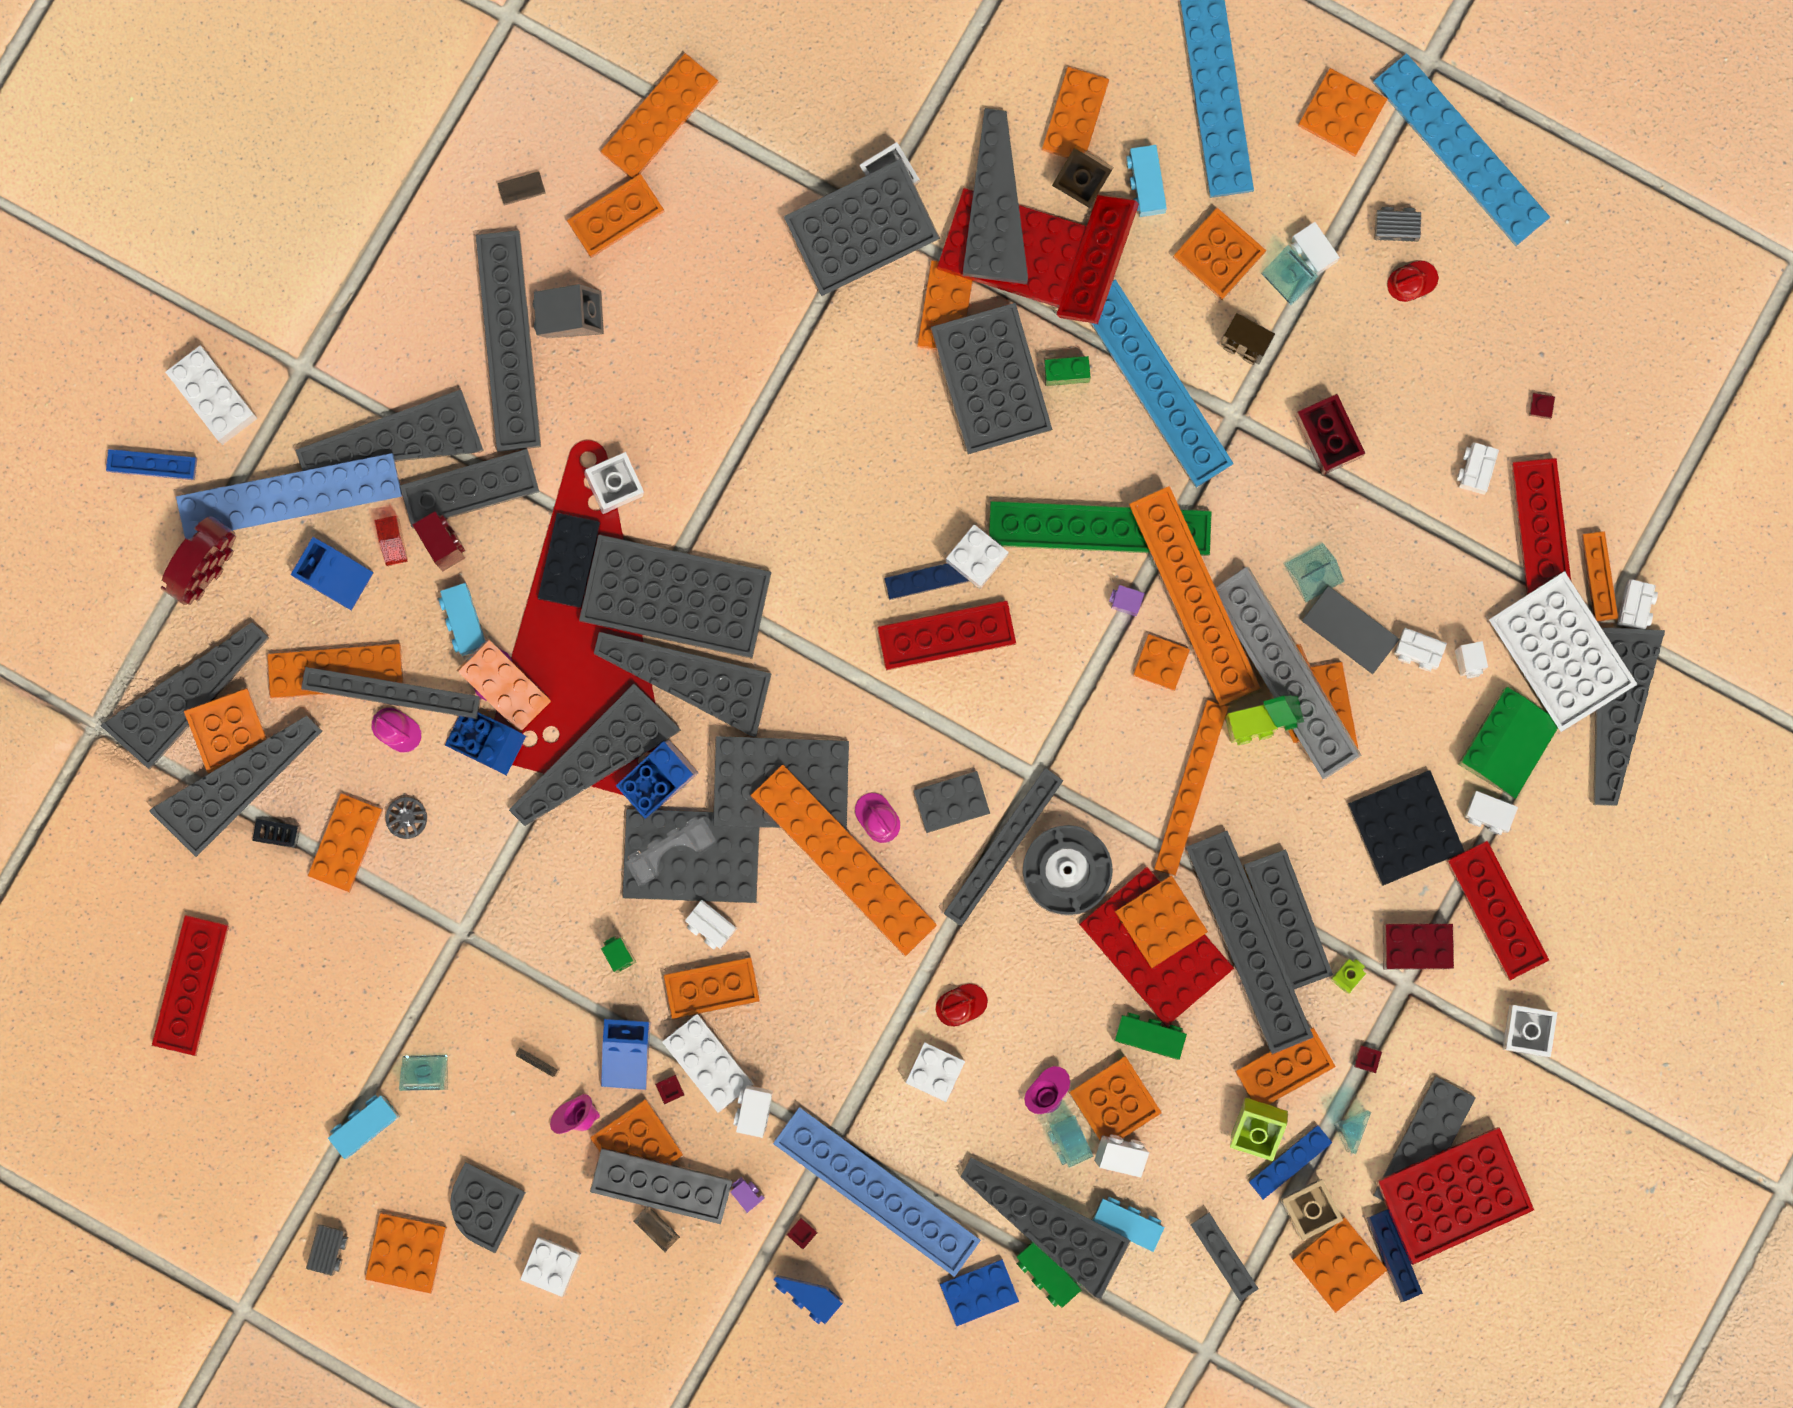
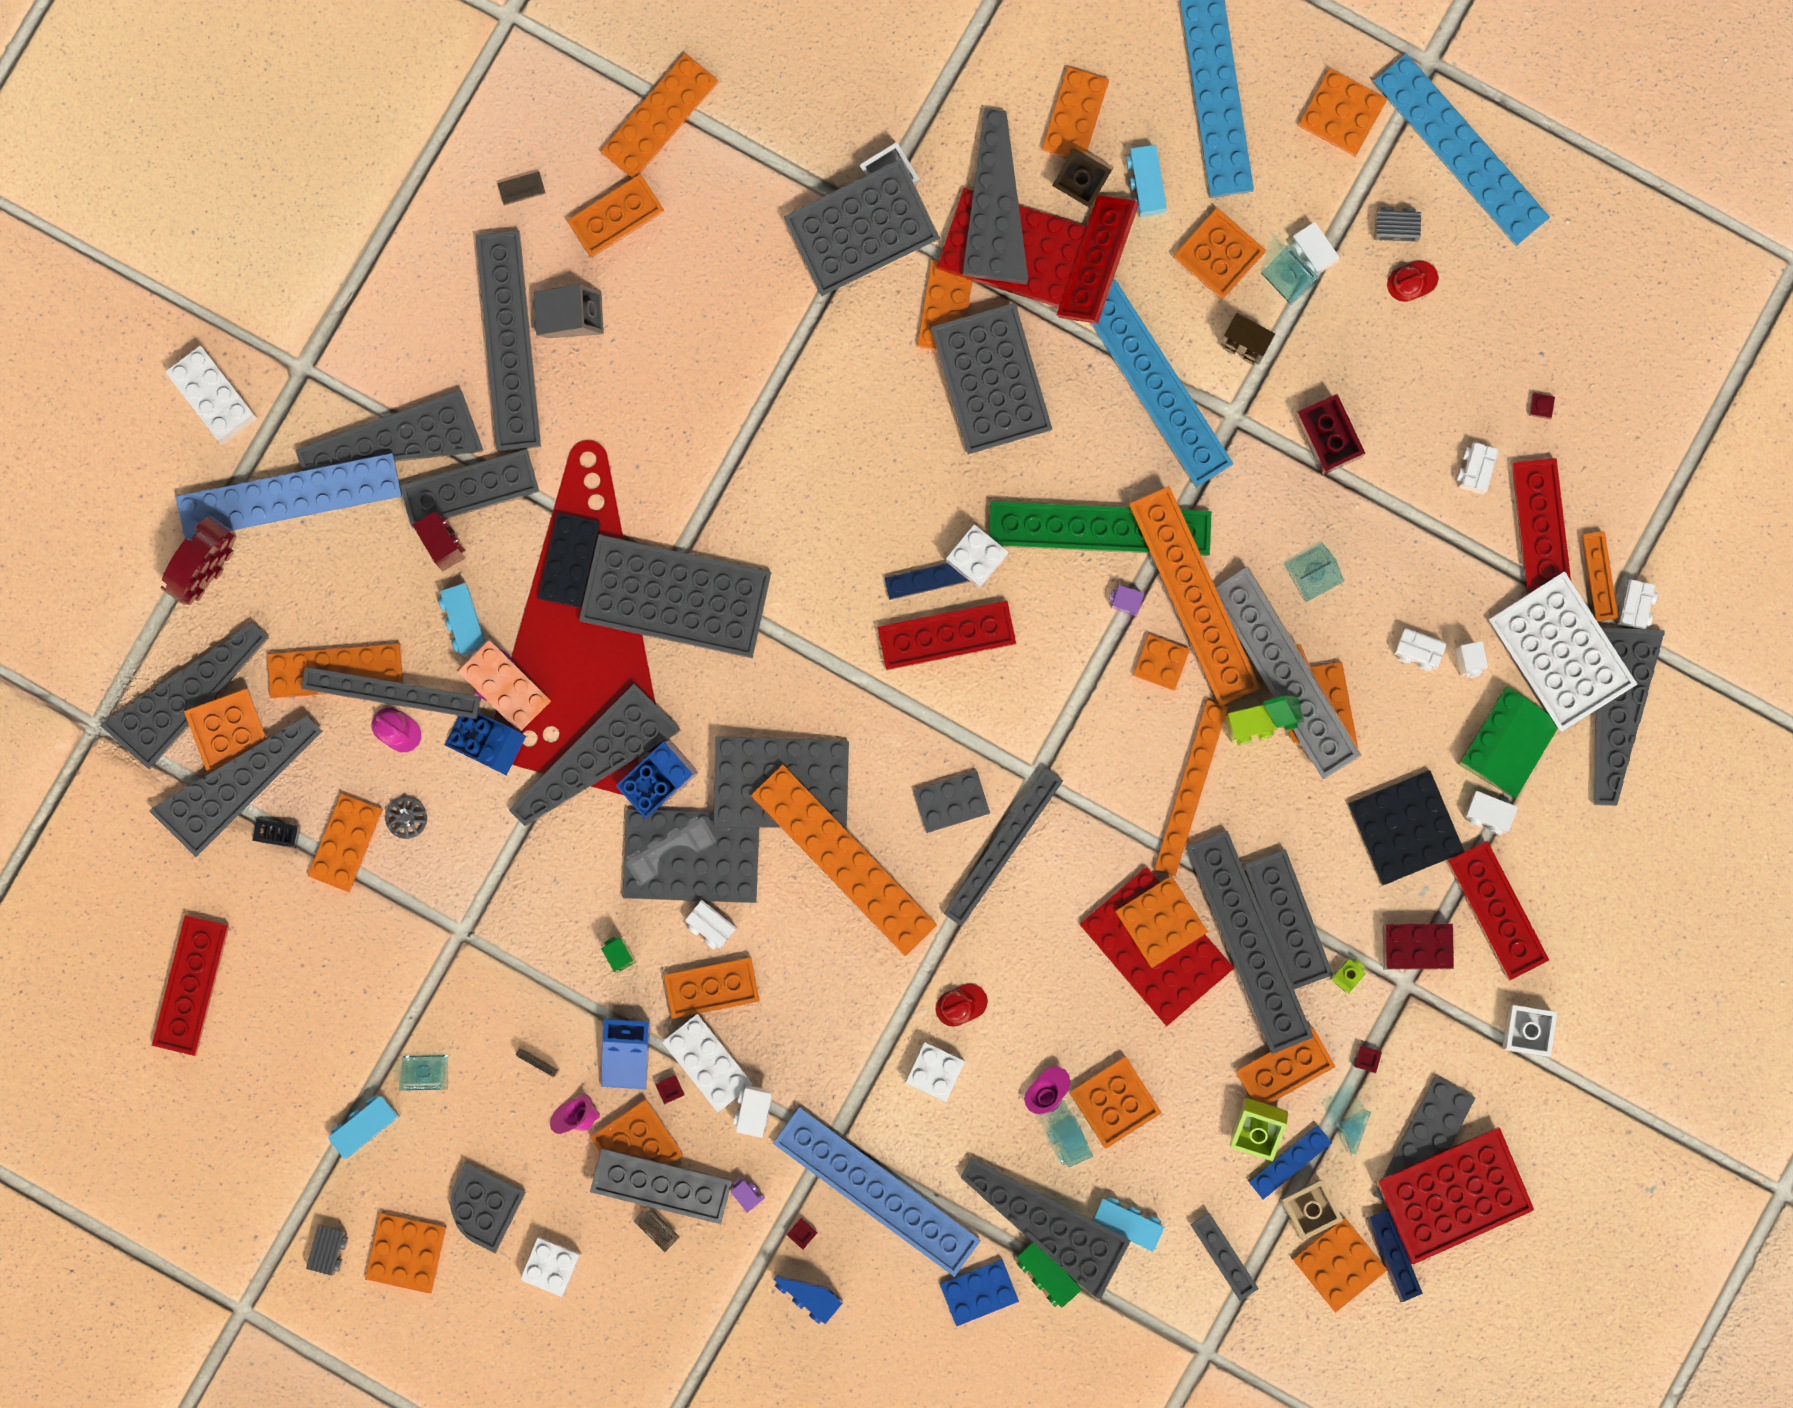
(151, 464): blue plate -> none
(332, 573): blue slope -> none
(391, 540): clear red slope -> none
(614, 483): white brick -> none
(716, 687): dark grey wing -> none
(877, 817): dark pink piece -> none
(1062, 892): dark grey piece -> none
(1067, 371): green brick -> none
(1121, 1155): white brick -> none
(1150, 1036): green brick -> none
(1350, 630): dark grey tile -> none

